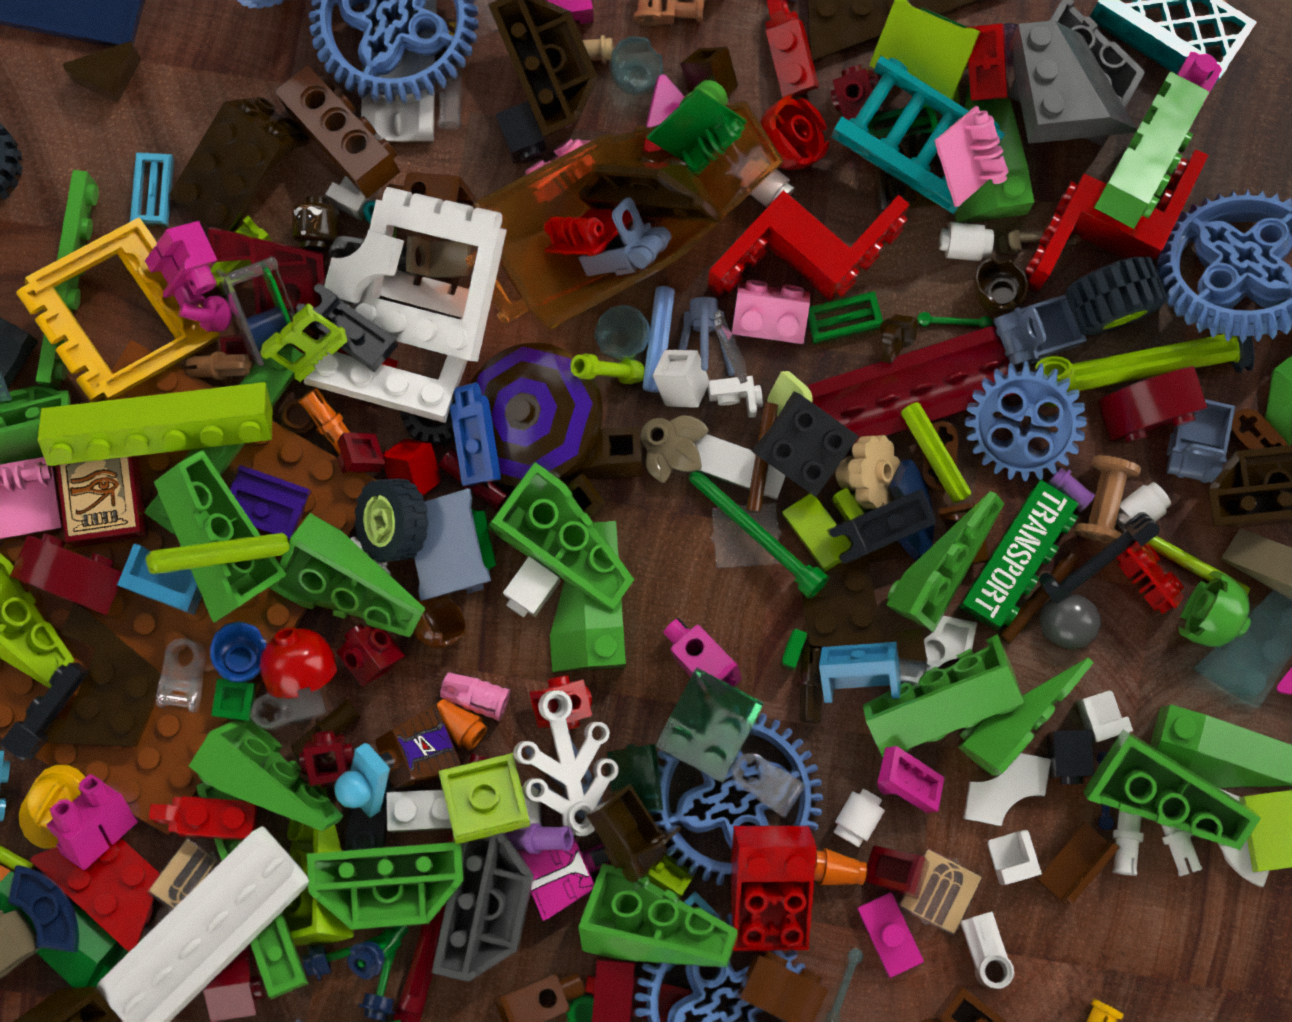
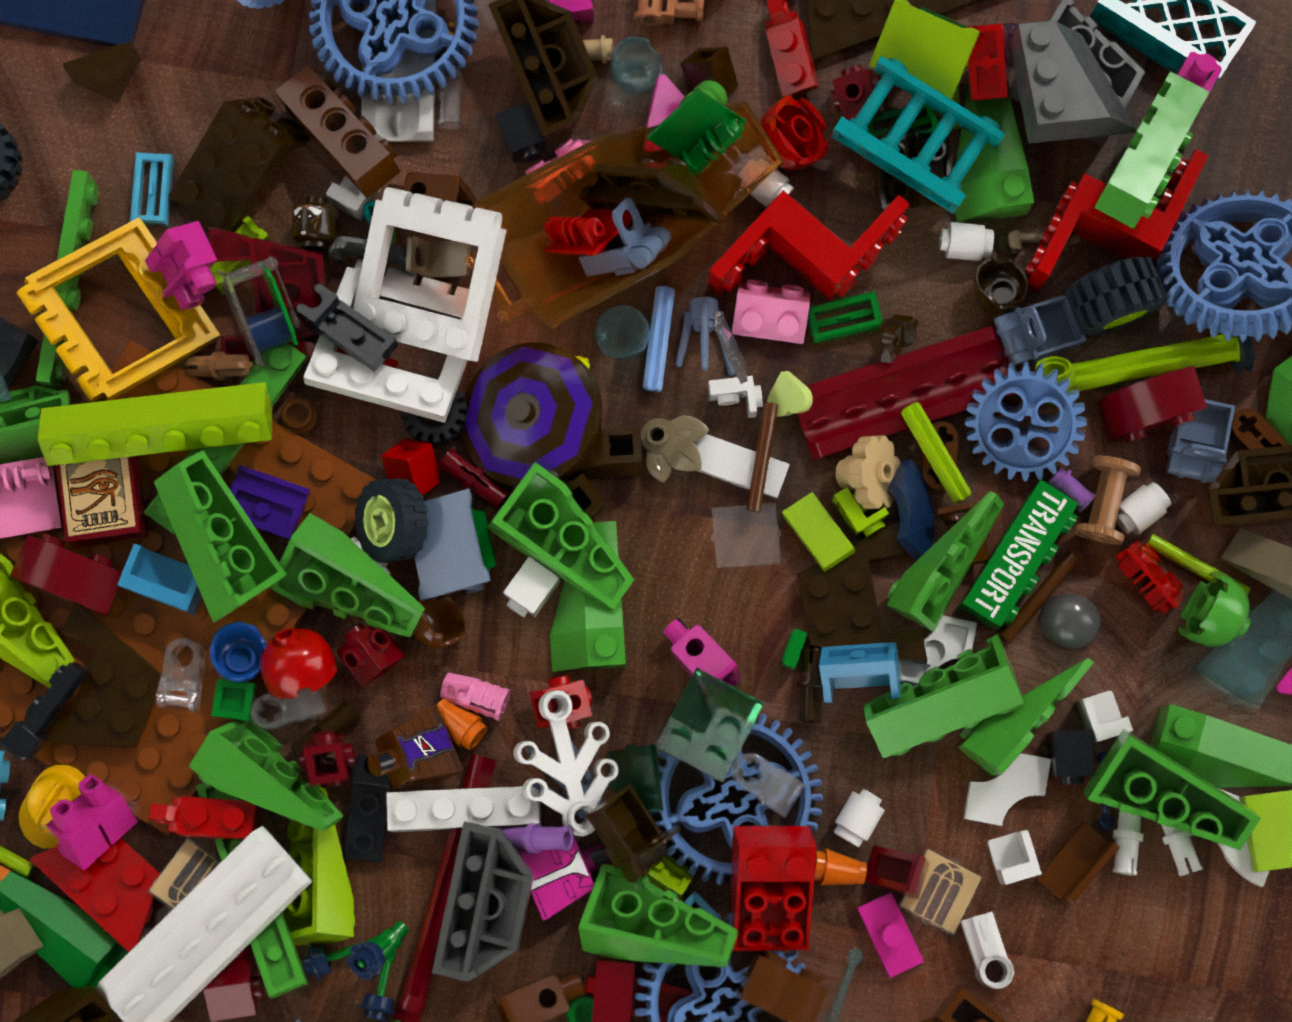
(47, 907): dark blue tile -> none
(213, 314): dark pink plate -> none
(217, 553): lime axle -> none
(313, 348): lime piece -> none
(324, 416): orange pin -> none
(359, 453): dark red tile -> none
(365, 782): medium azure tile -> none
(374, 259): white tile -> none
(386, 883): bright green wedge -> none
(474, 436): blue hinge -> none
(484, 798): lime tile -> none
(588, 366): lime bar -> none
(681, 378): white panel -> none
(805, 443): black brick -> none
(809, 579): green piece -> none
(884, 525): black plate -> none
(910, 780): dark pink tile -> none
(925, 319): green hinge -> none
(971, 155): bright pink hinge -> none
(1139, 529): black hinge -> none

